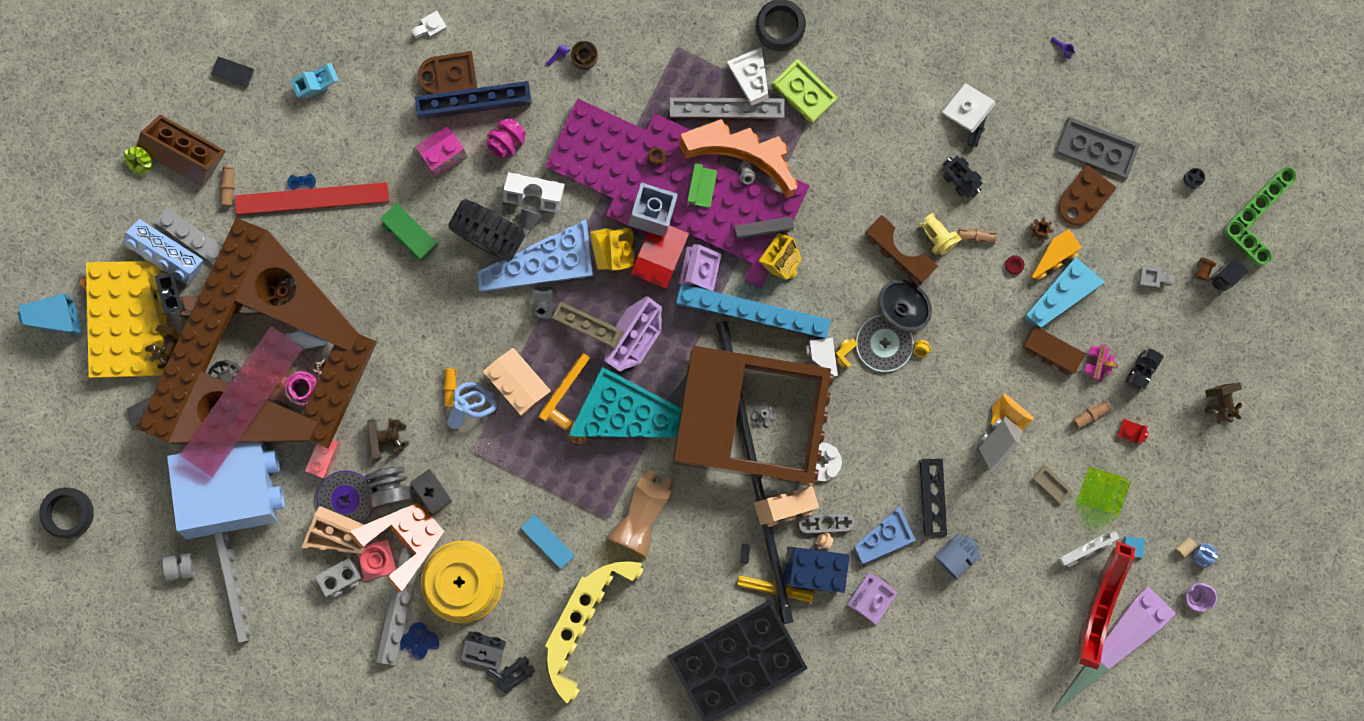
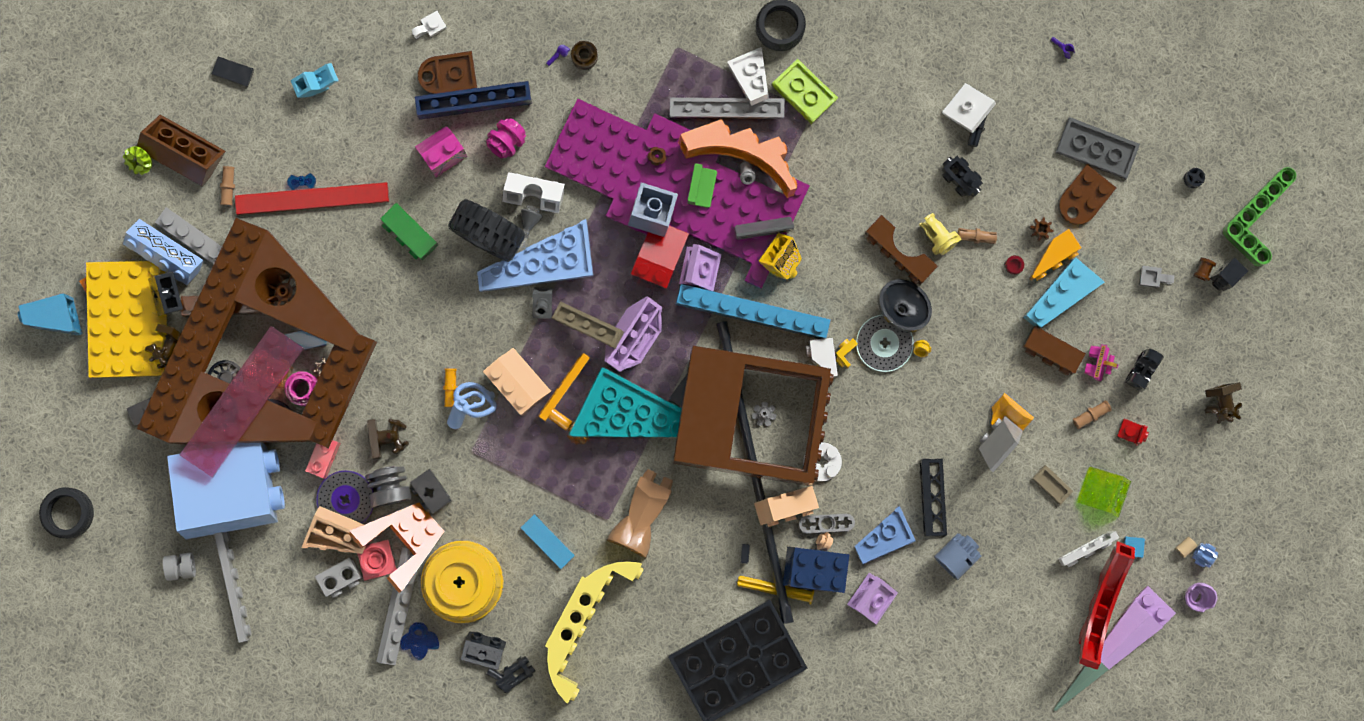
(613, 248): yellow piece -> none

